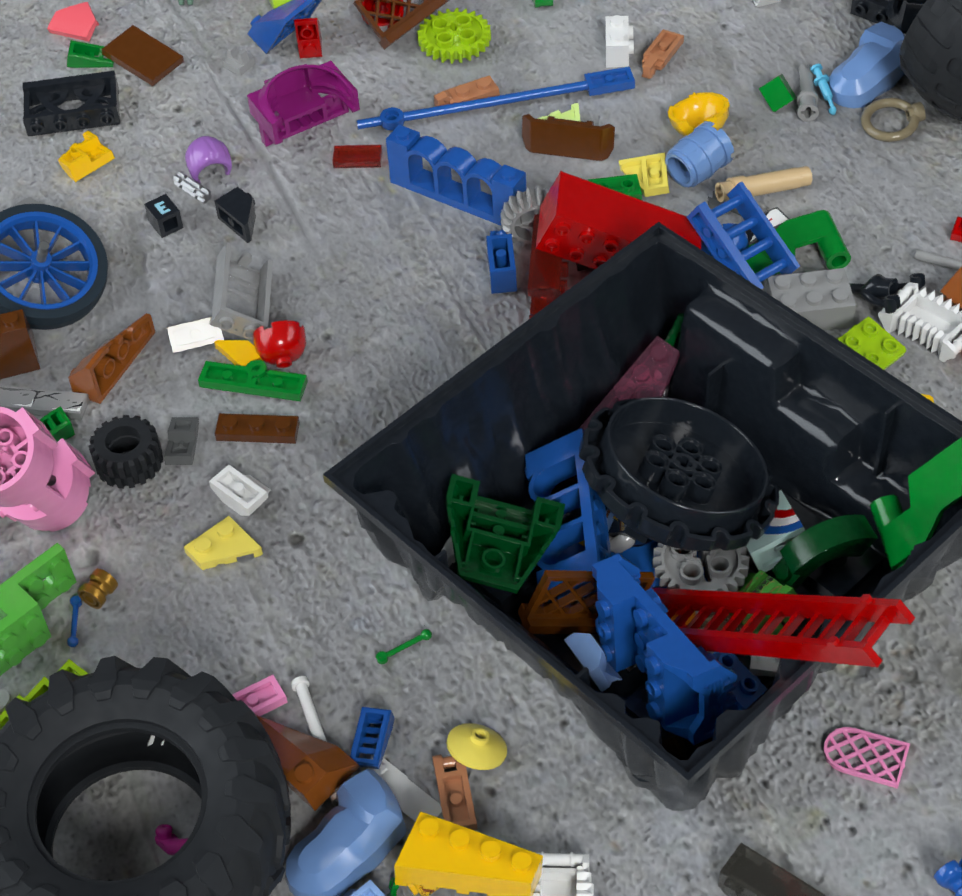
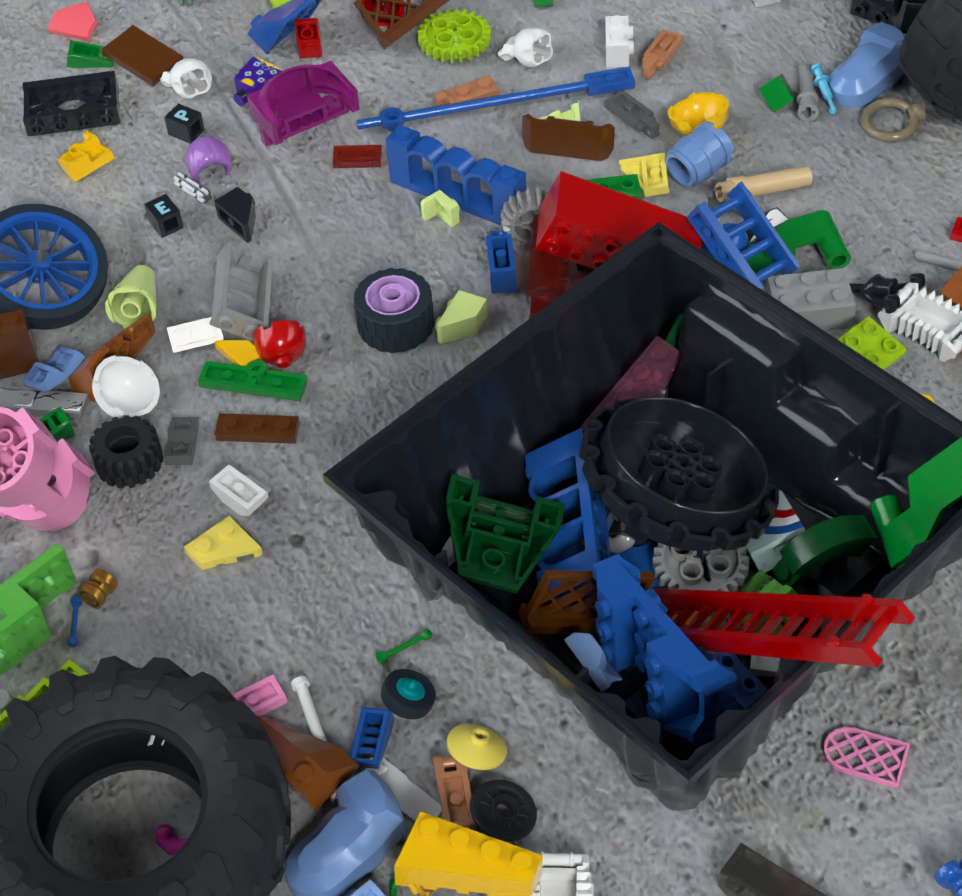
(56, 370): none -> medium blue slope
(125, 387): none -> white cylinder
(133, 297): none -> yellowish green cone
(184, 123): none -> black brick
(188, 78): none -> white piece
(252, 78): none -> dark purple torso
(394, 310): none -> black wheel
(408, 694): none -> black wheel
(440, 205): none -> yellowish green bracket
(462, 317): none -> yellowish green slope
(495, 825): none -> black wheel
(529, 46): none -> white piece
(633, 113): none -> dark grey hinge

